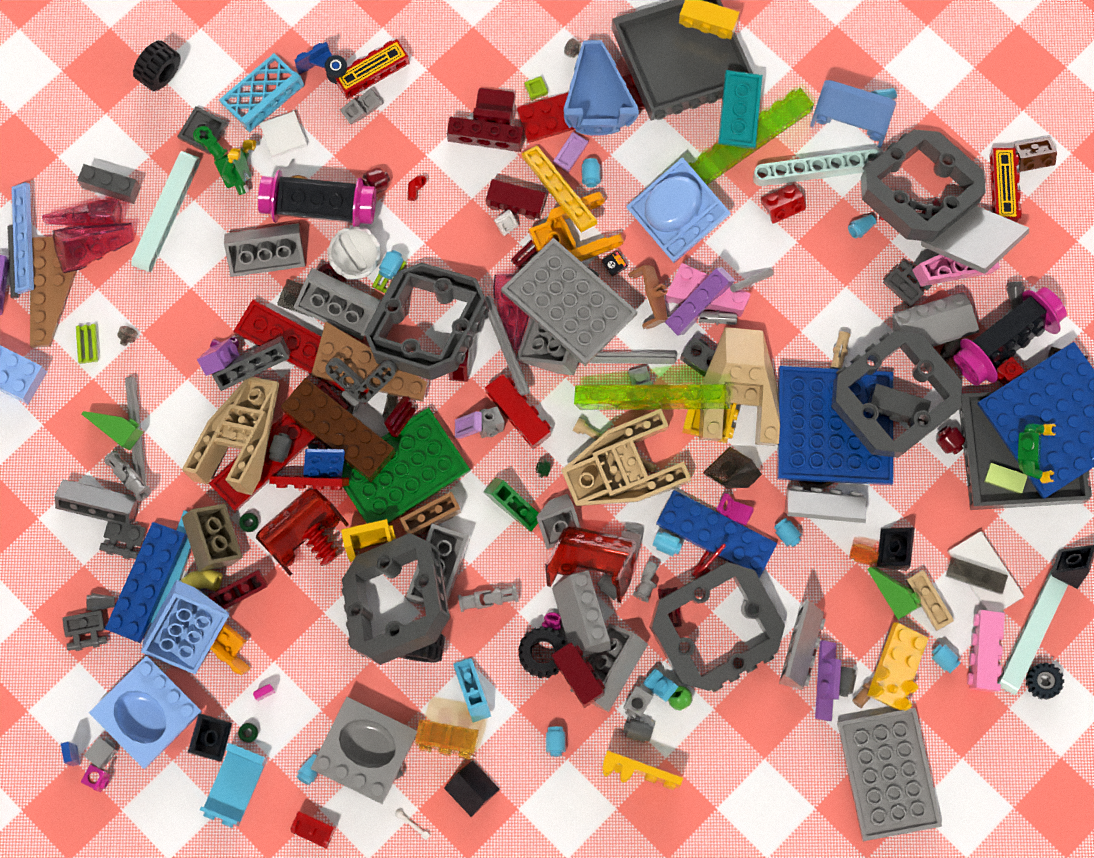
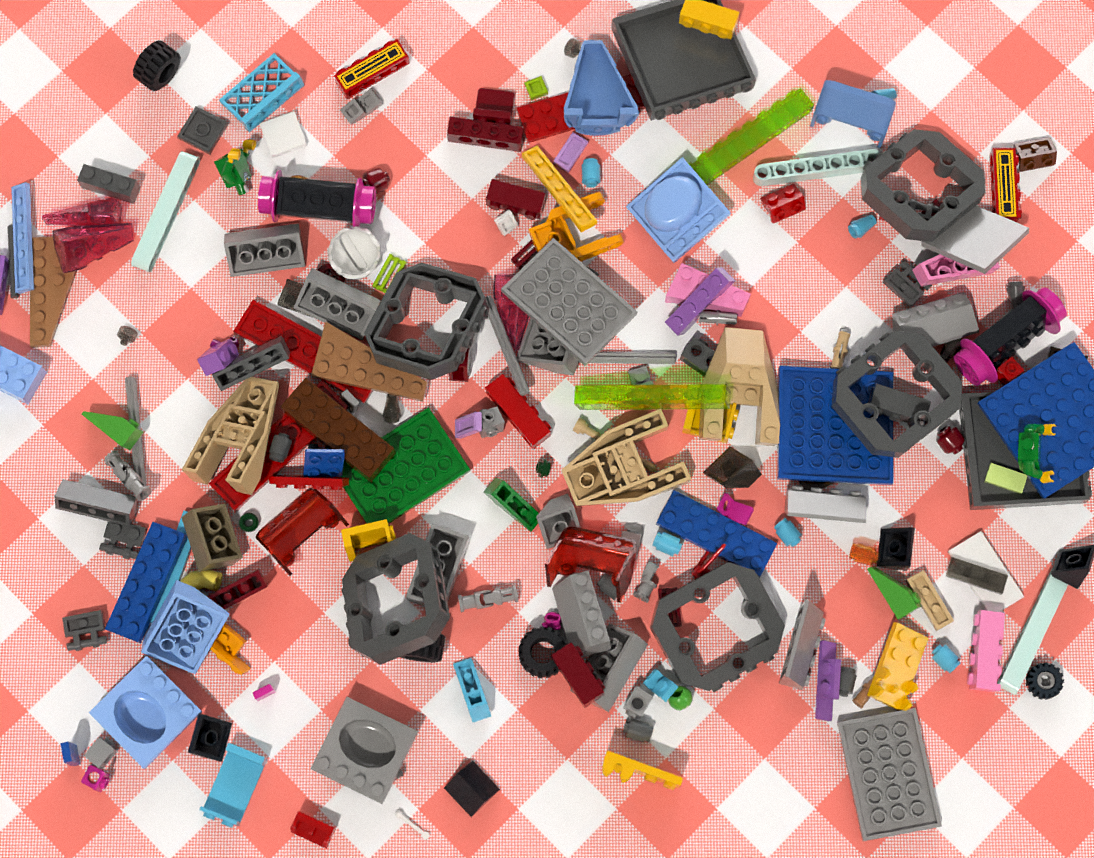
(85, 328): lime tile -> none
(99, 602): dark grey cone -> none
(210, 142): green connector -> none
(242, 730): dark green plate -> none
(305, 774): medium azure cone -> none
(320, 544): red piece -> none
(321, 56): blue plate -> none
(359, 384): dark grey beam -> none
(390, 264): medium azure brick -> none
(400, 419): dark red tile -> none
(415, 185): red arm -> none
(432, 513): medium nougat brick -> none
(447, 739): clear yellow brick -> none
(555, 741): medium azure brick -> none
(614, 263): black tile -> none
(654, 293): nougat piece -> none
(740, 109): teal tile -> none
(752, 280): light grey bar -> none

